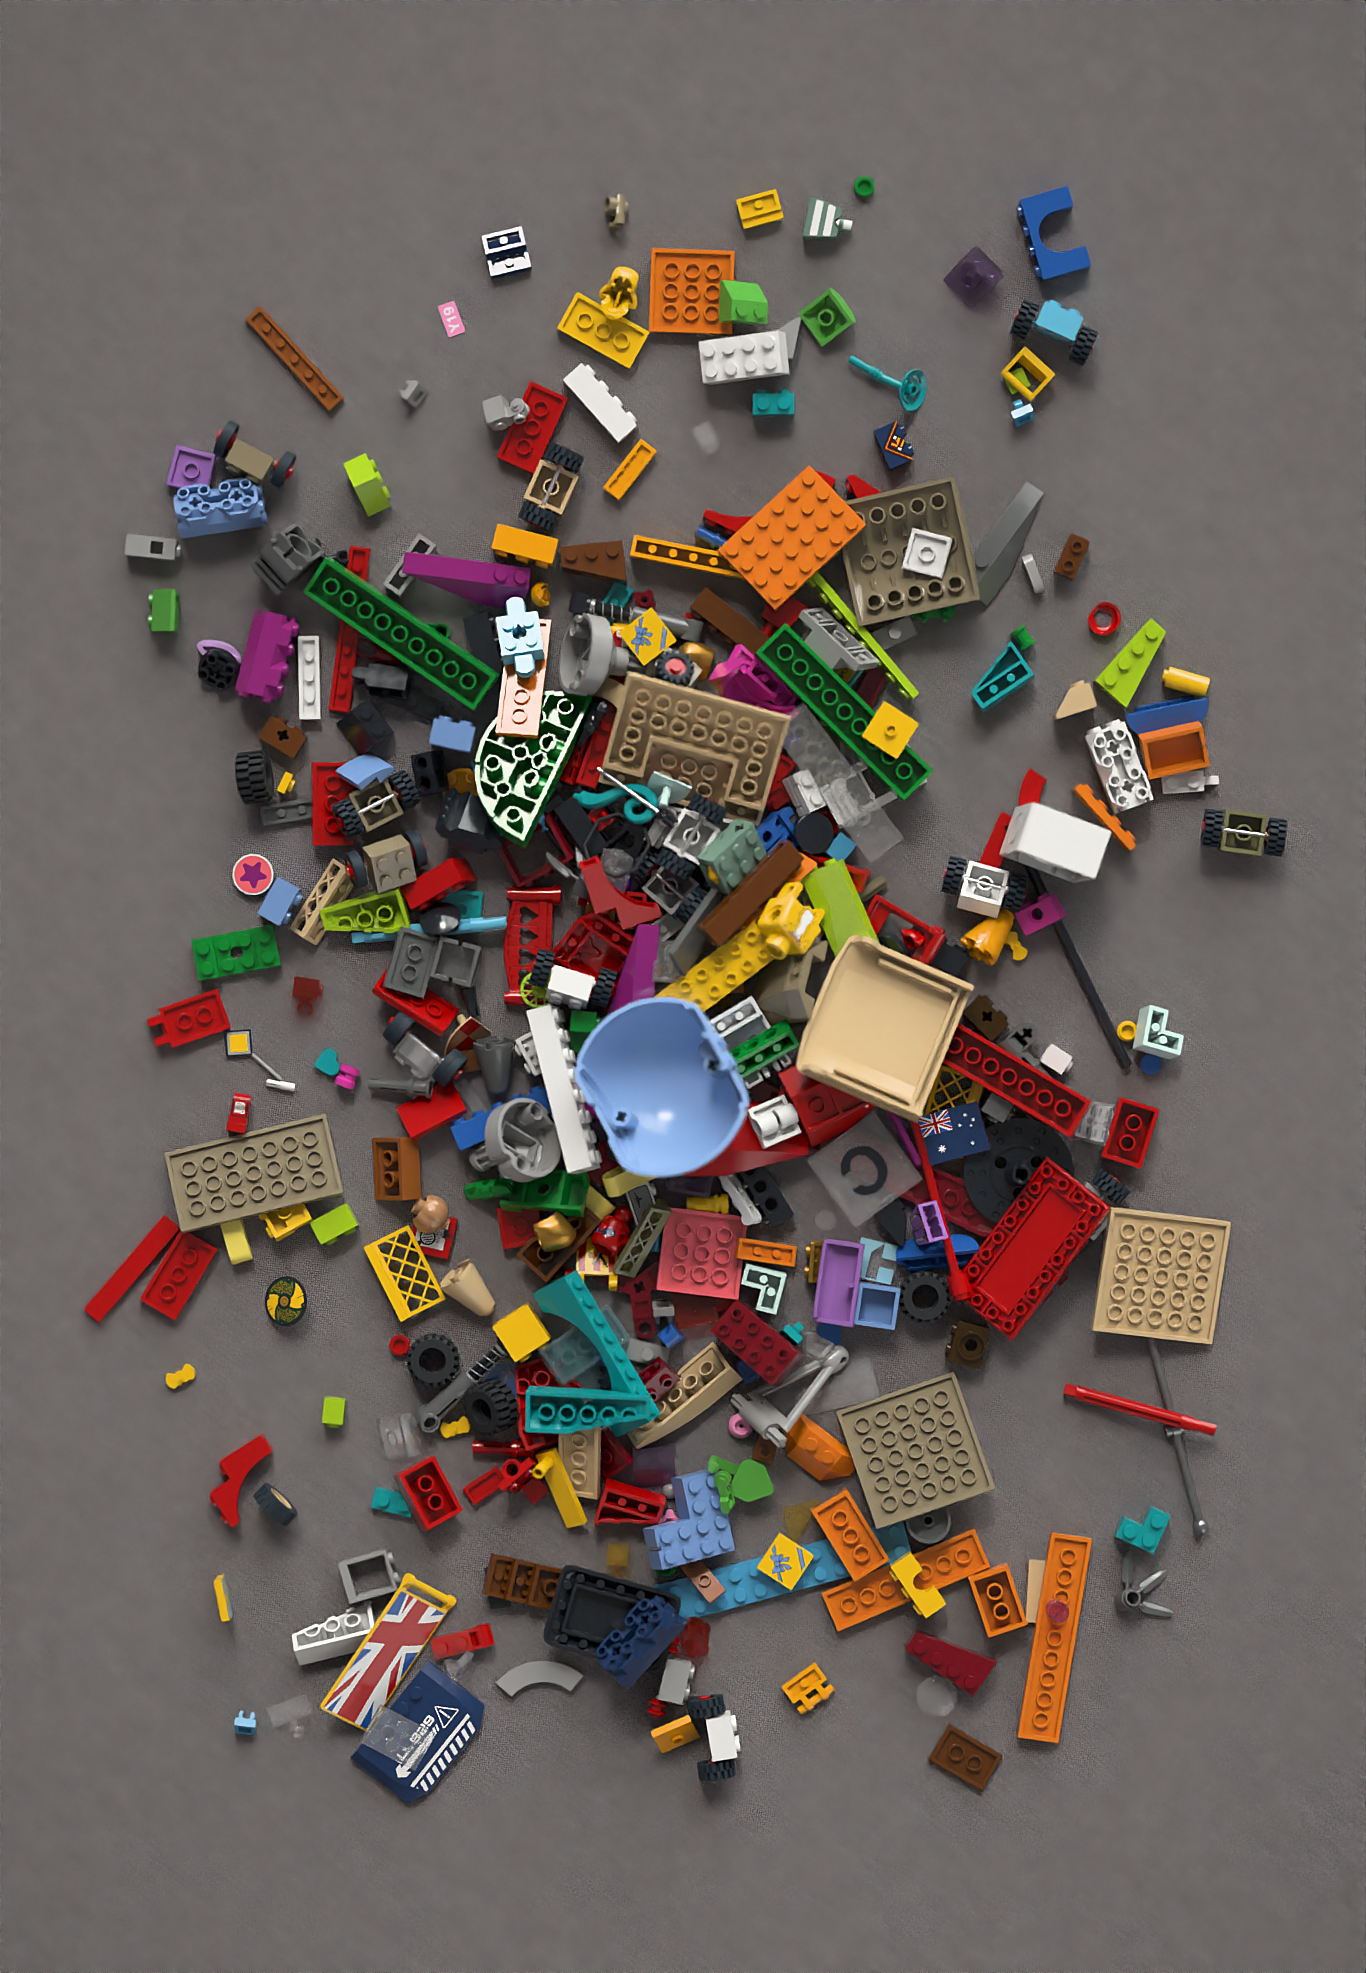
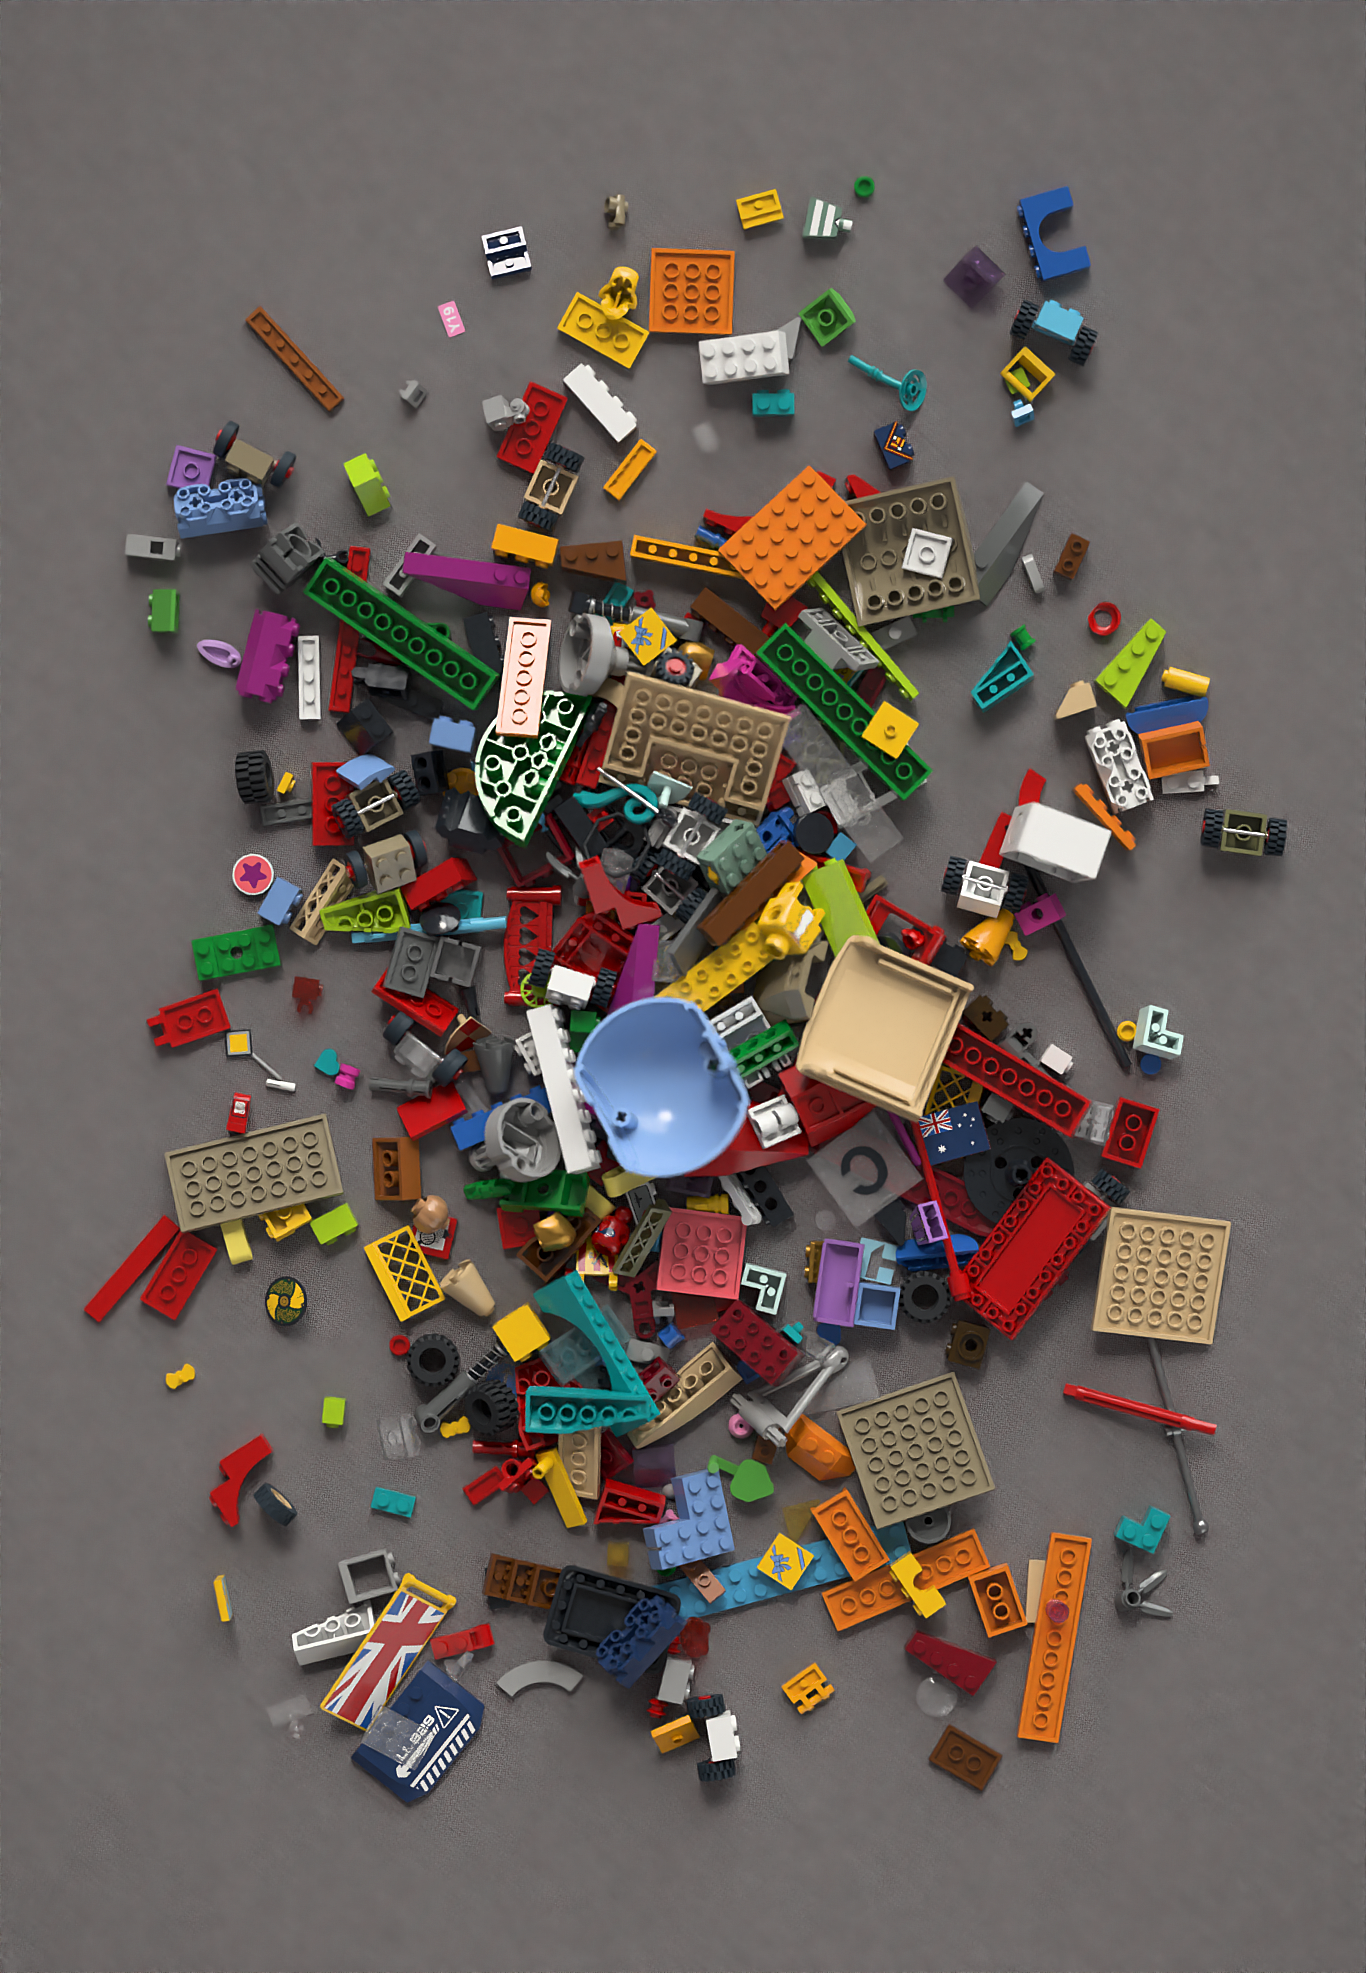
(218, 669): black tile -> none
(245, 1726): tile -> none
(271, 735): reddish brown brick -> none
(427, 1493): red brick -> none
(520, 637): brick -> none
(727, 1499): bright green piece -> none
(742, 303): bright green slope -> none
(765, 1252): orange plate -> none

